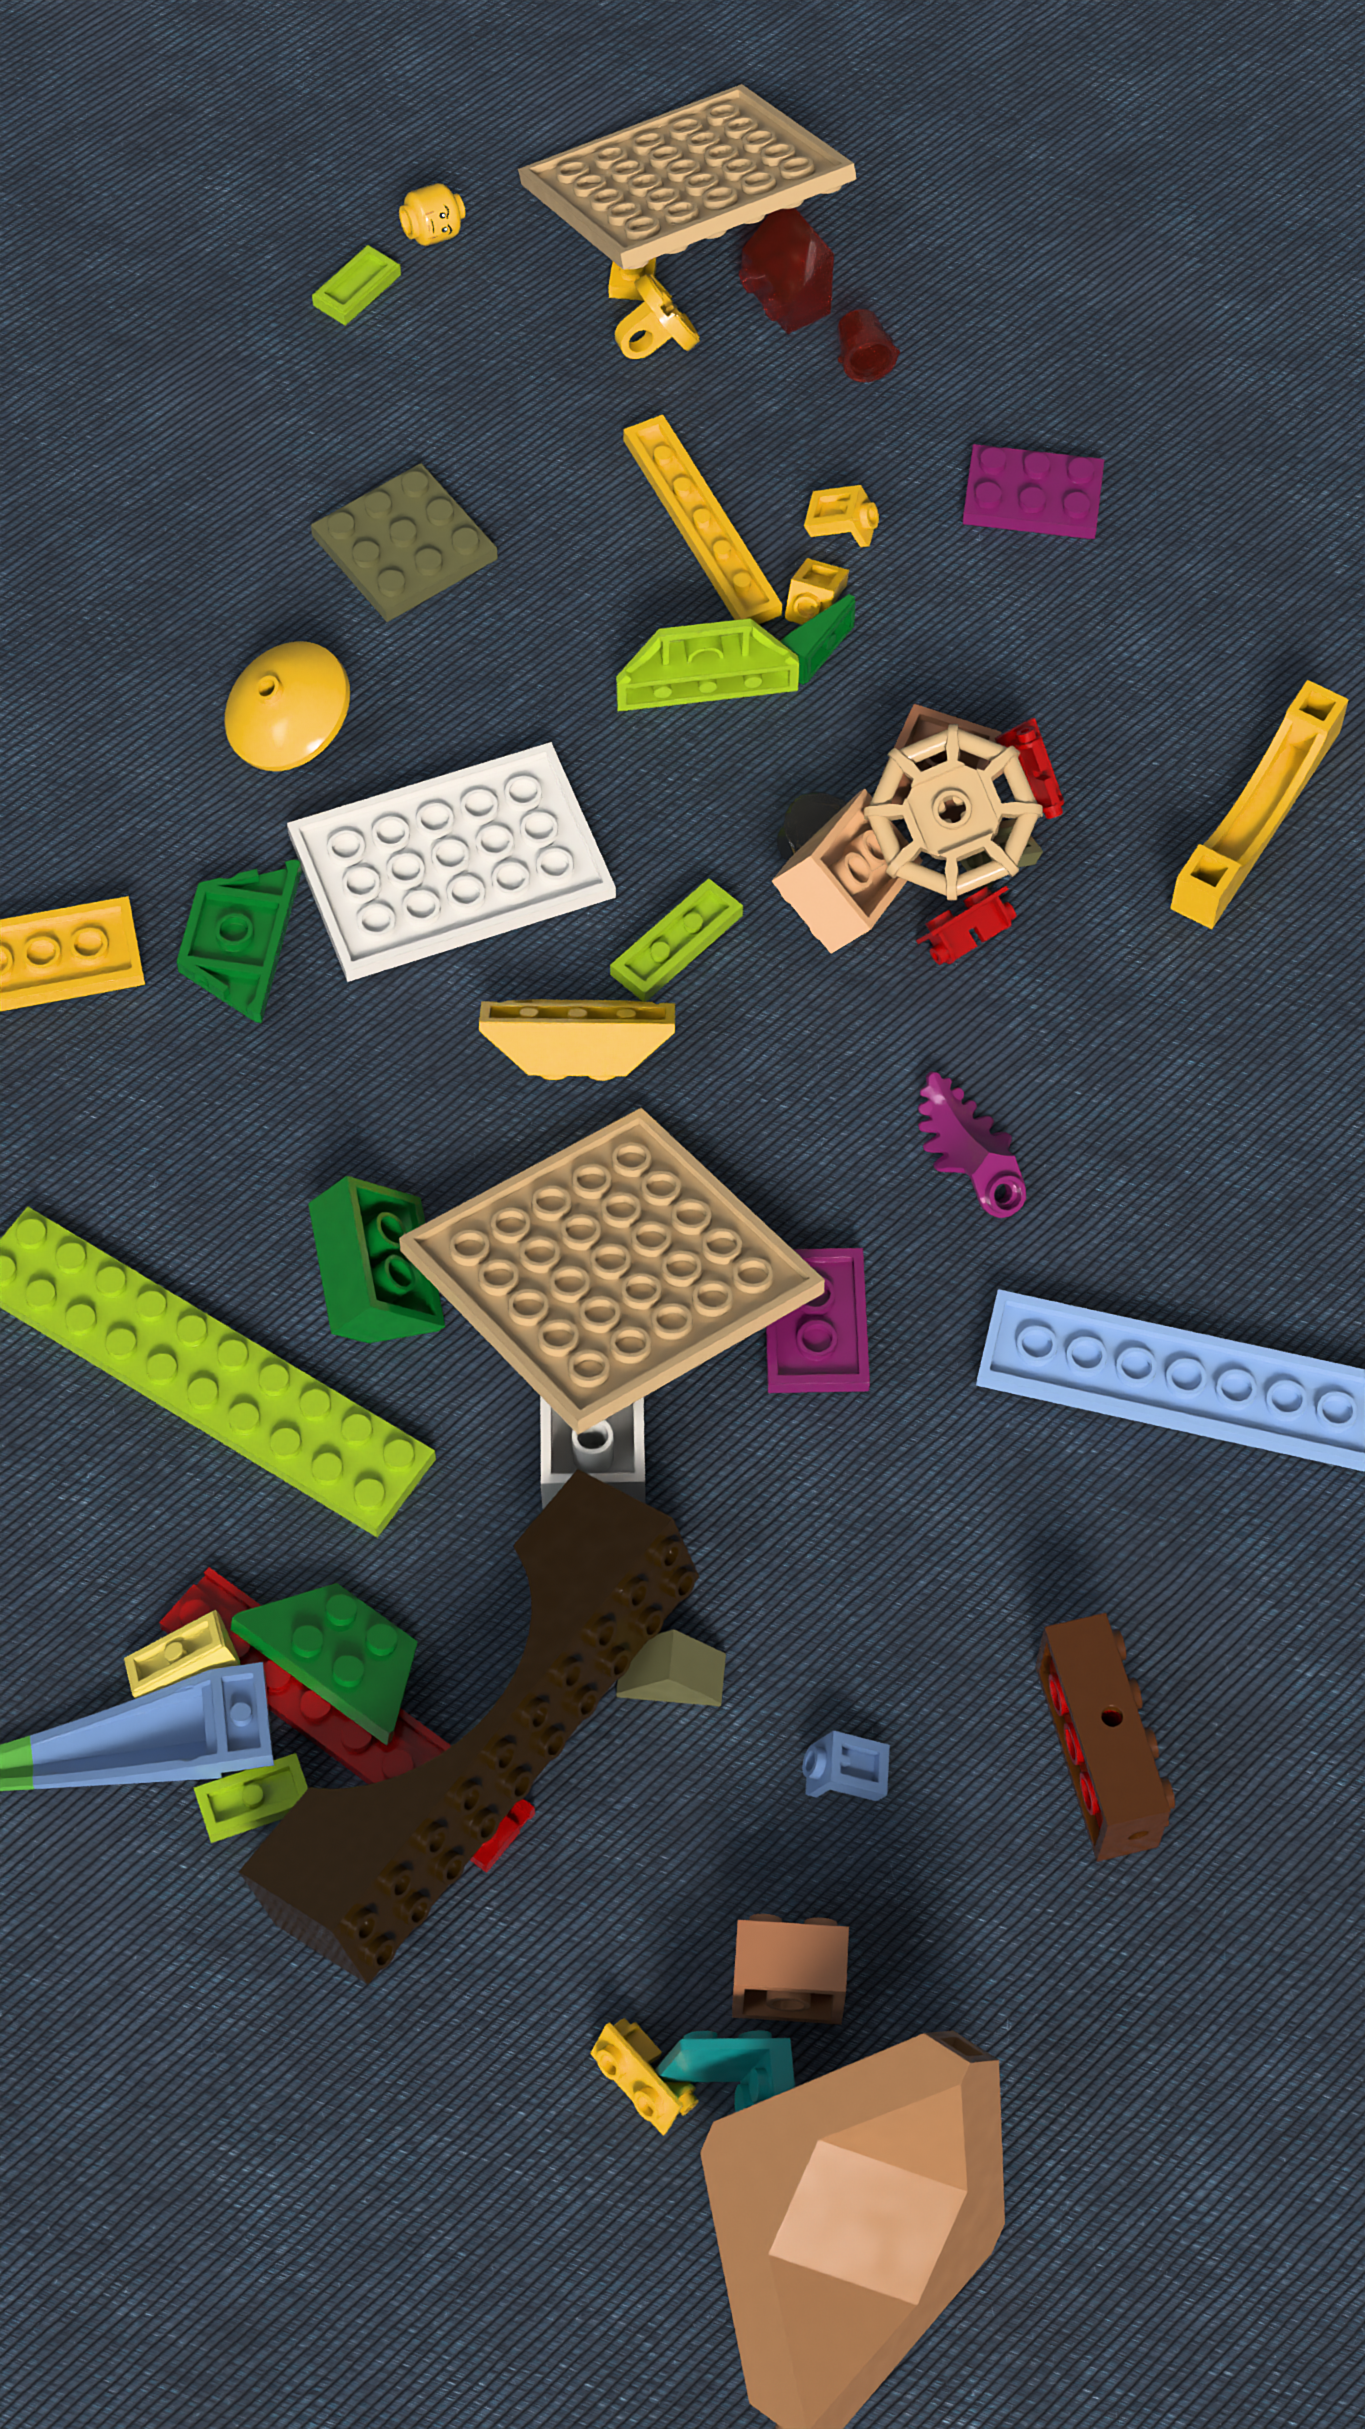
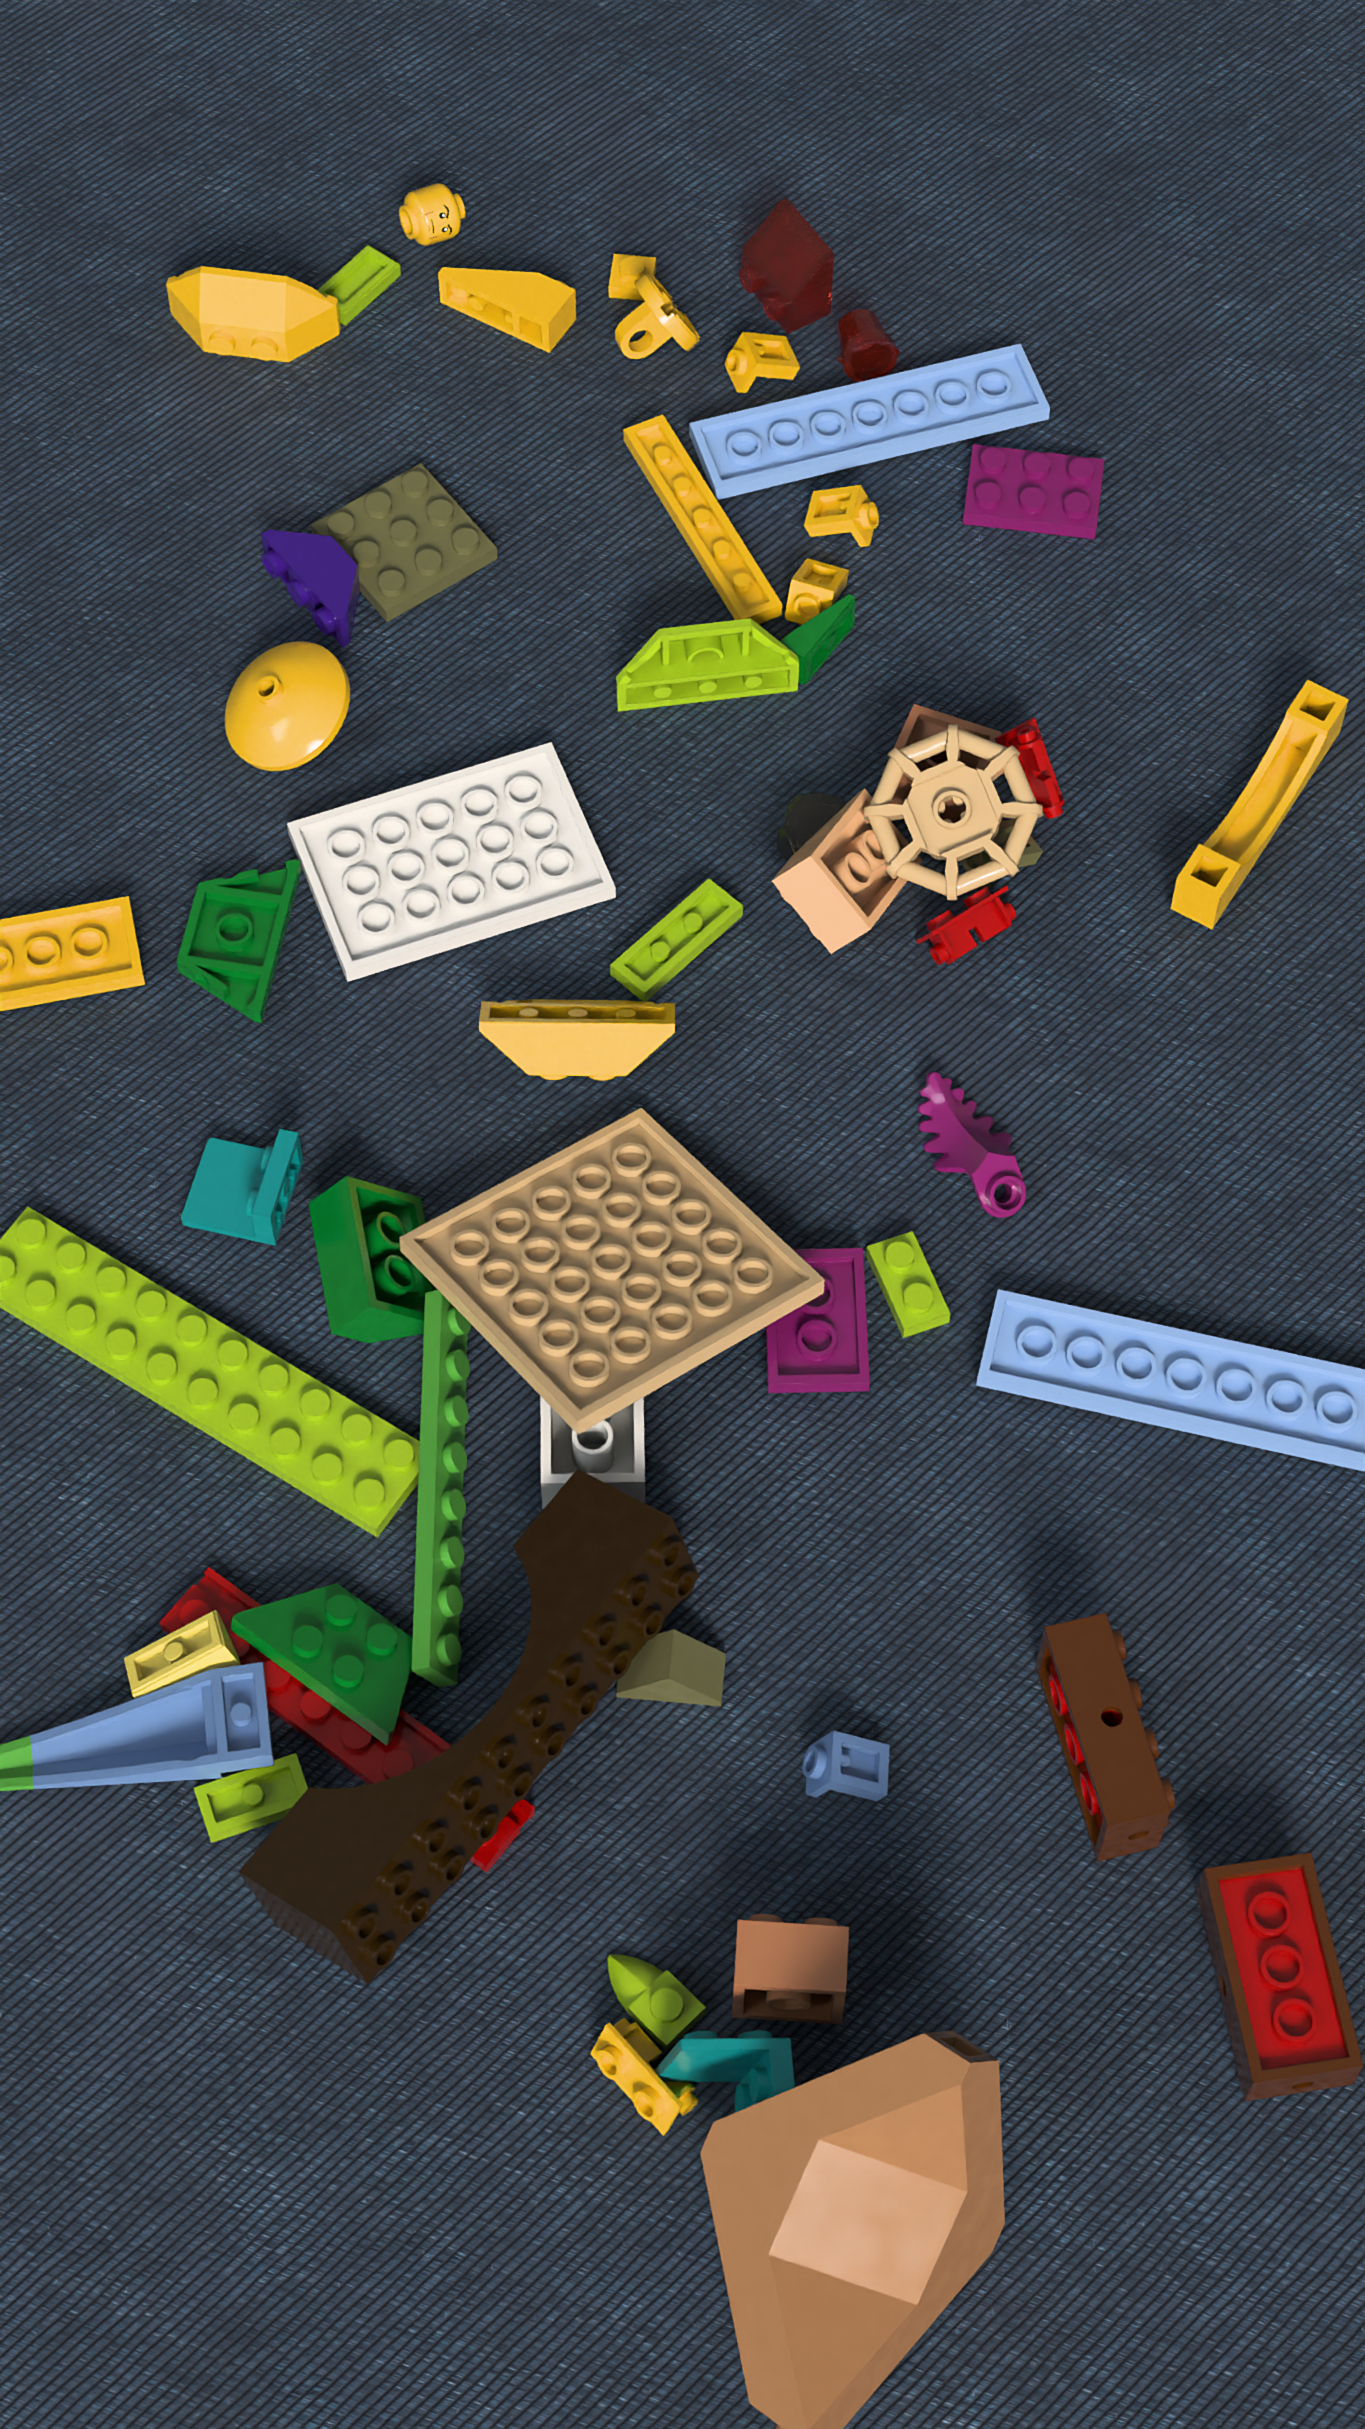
(244, 1188): none -> teal bracket
(252, 313): none -> yellow wedge
(316, 577): none -> dark purple slope
(440, 1493): none -> bright green plate
(512, 301): none -> yellow slope
(654, 1999): none -> lime plate
(686, 176): tan plate -> none
(760, 356): none -> yellow bracket
(868, 421): none -> light blue plate
(908, 1284): none -> lime plate
(1278, 1977): none -> brick

